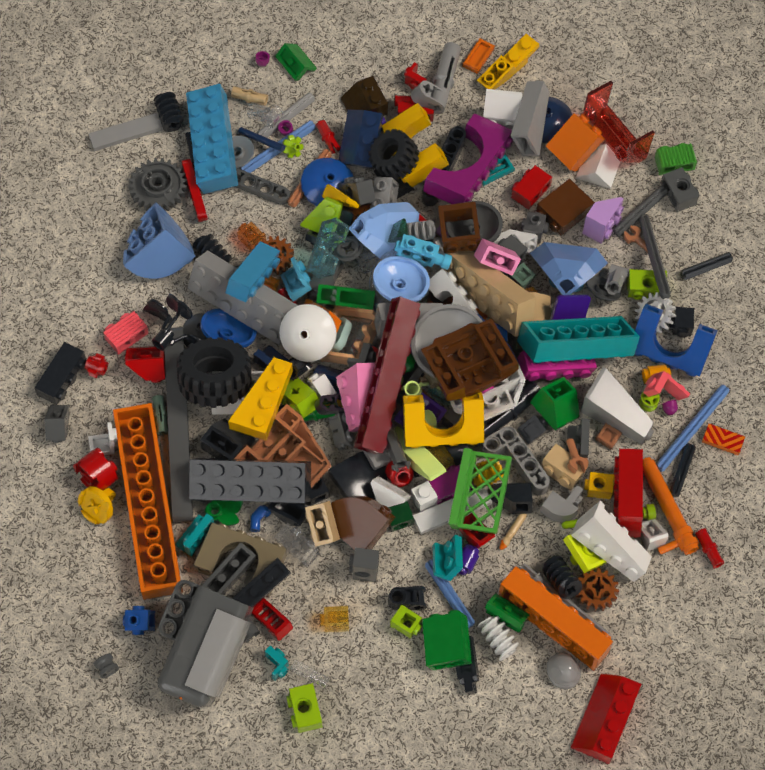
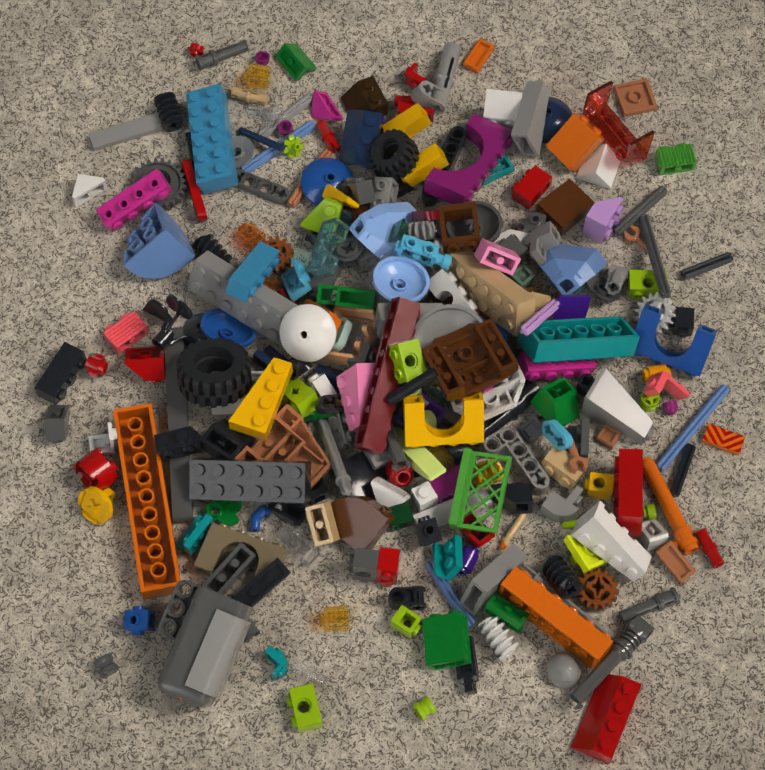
(87, 188): none -> white slope
(134, 200): none -> dark pink brick
(158, 403): sand green pin -> none
(177, 443): none -> black brick
(195, 49): none -> red plate
(213, 57): none -> dark grey pin
(257, 76): none -> clear yellow brick
(280, 628): red slope -> none
(324, 107): none -> dark pink slope
(342, 478): none -> light grey axle
(388, 566): none -> red brick
(412, 351): none -> lime brick
(412, 386): none -> black axle
(424, 708): none -> lime wheel
(425, 215): none -> dark red beam
(427, 531): none -> black brick
(488, 581): none -> light grey slope
(509, 64): yellow slope -> none
(539, 317): none -> lavender axle
(541, 240): none -> light grey brick
(557, 434): none -> medium azure beam
(587, 380): none -> black bush
(621, 649): none -> dark grey piece
(635, 97): none -> nougat tile
(658, 603): none -> dark grey pin
(675, 562): none -> nougat tile
(680, 198): dark grey brick -> none

